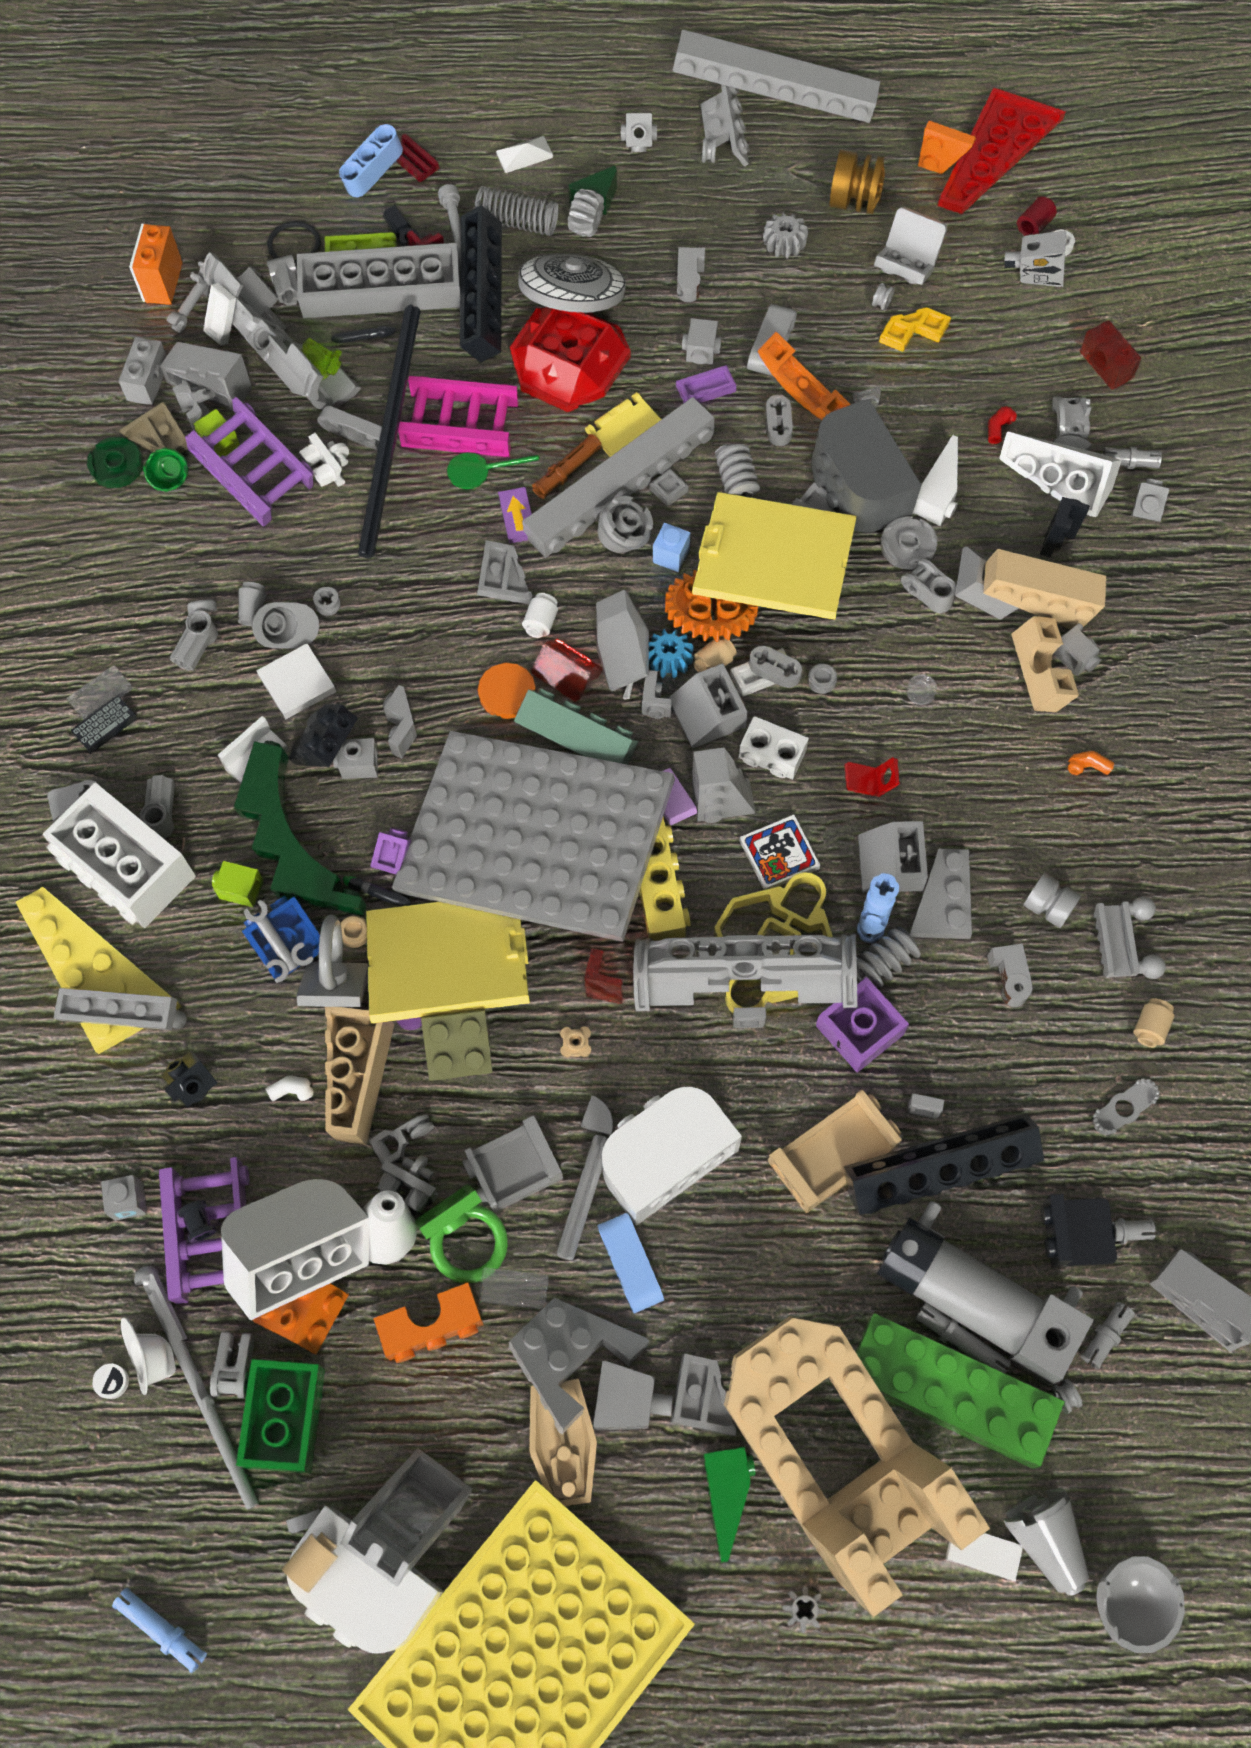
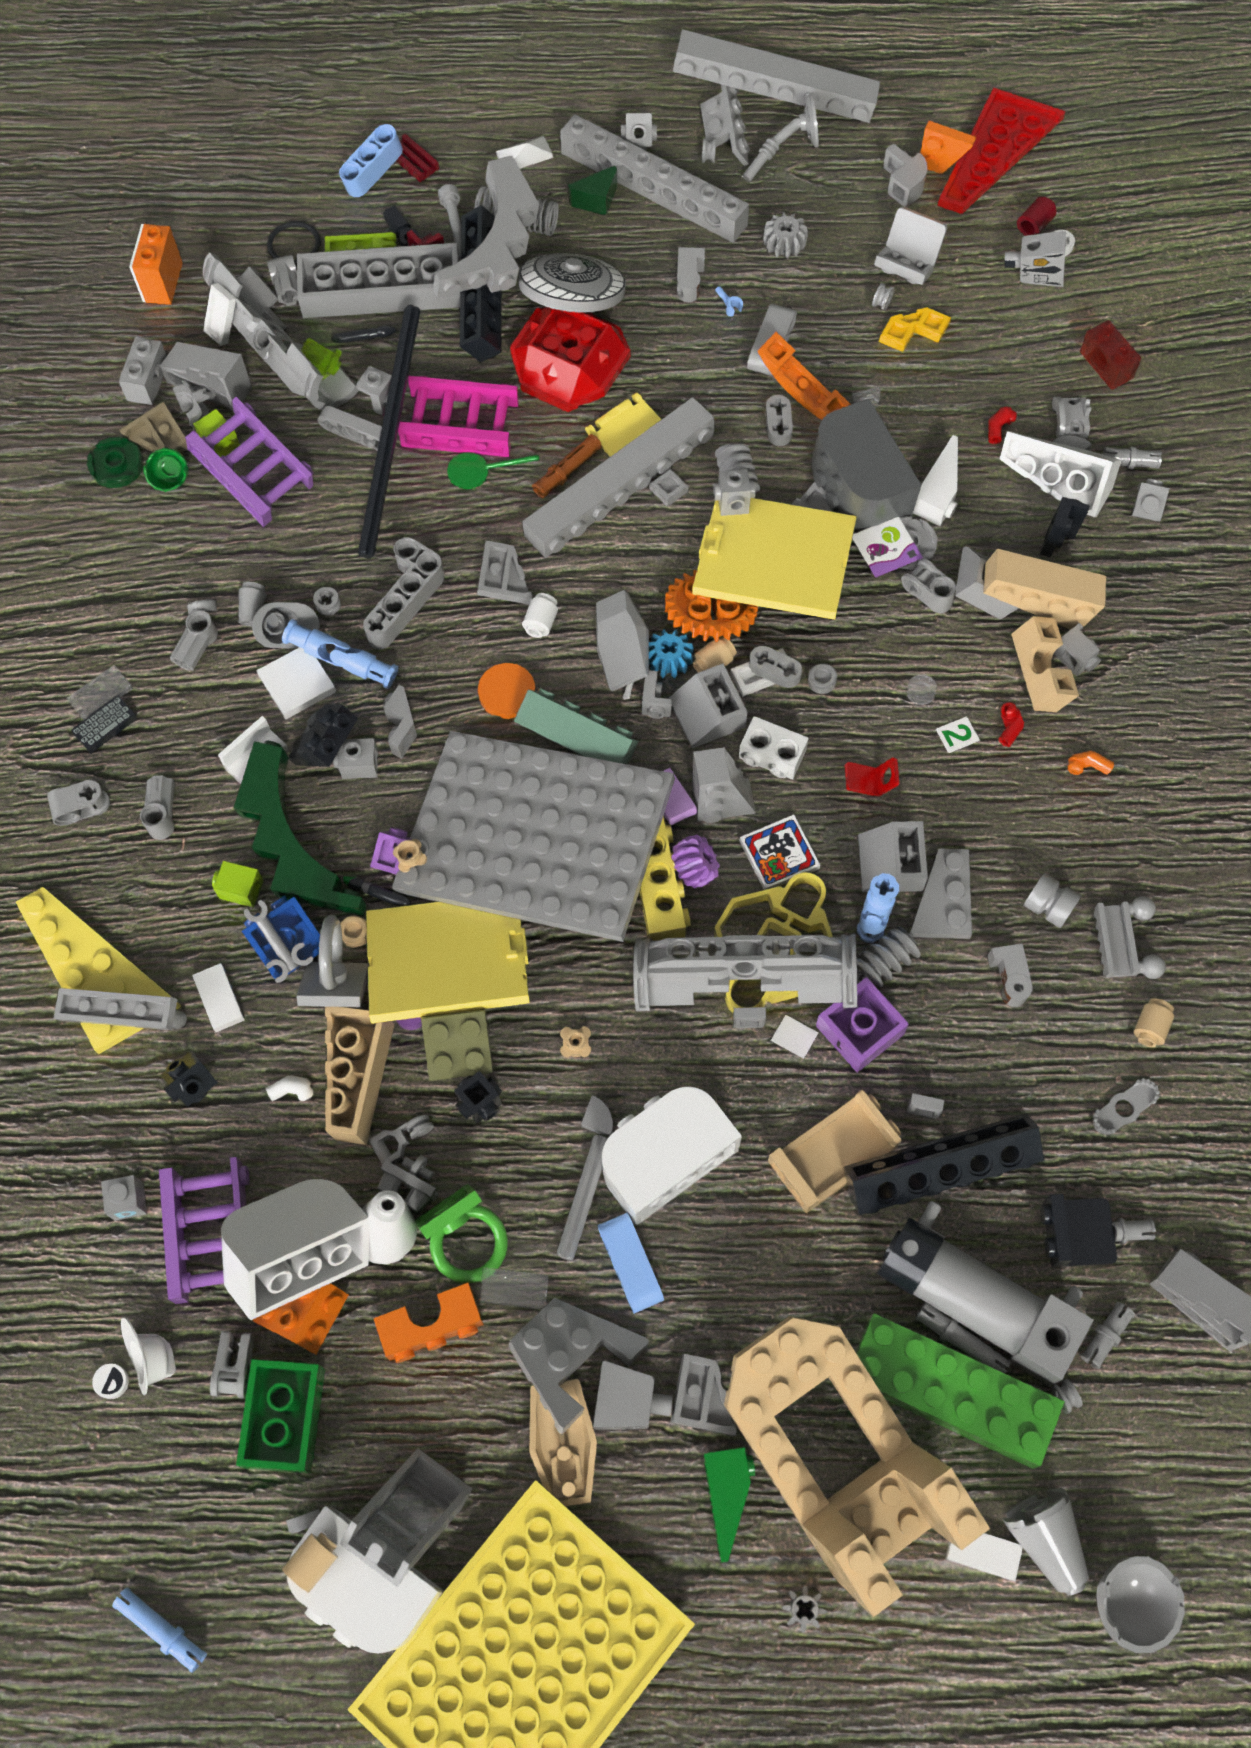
(118, 856): white brick -> none
(172, 1327): light grey bar -> none
(179, 318): light grey bar -> none
(197, 1221): black bush -> none
(218, 997): none -> white tile
(330, 460): white hips -> none
(351, 659): none -> light blue piece
(377, 385): none -> light grey bracket
(383, 625): none -> light grey beam
(409, 847): none -> tan plate
(478, 1087): none -> black brick
(494, 259): none -> light grey arch
(513, 1166): light grey panel -> none
(515, 509): medium lavender tile -> none
(565, 668): clear red panel -> none
(585, 212): light grey gear -> none
(597, 984): clear red panel -> none
(624, 525): light grey cone -> none
(655, 178): none -> light grey brick
(671, 547): light blue brick -> none
(695, 861): none -> medium lavender gear
(701, 341): light grey brick -> none
(707, 385): medium lavender tile -> none
(730, 301): none -> light blue hand
(734, 492): none -> light grey brick
(794, 1036): none -> white sticker
(806, 122): none -> light grey dish
(857, 181): pearl gold wheel -> none
(886, 547): none -> sticker
(906, 175): none -> light grey brick
(957, 734): none -> white sticker
(1013, 723): none -> red arm

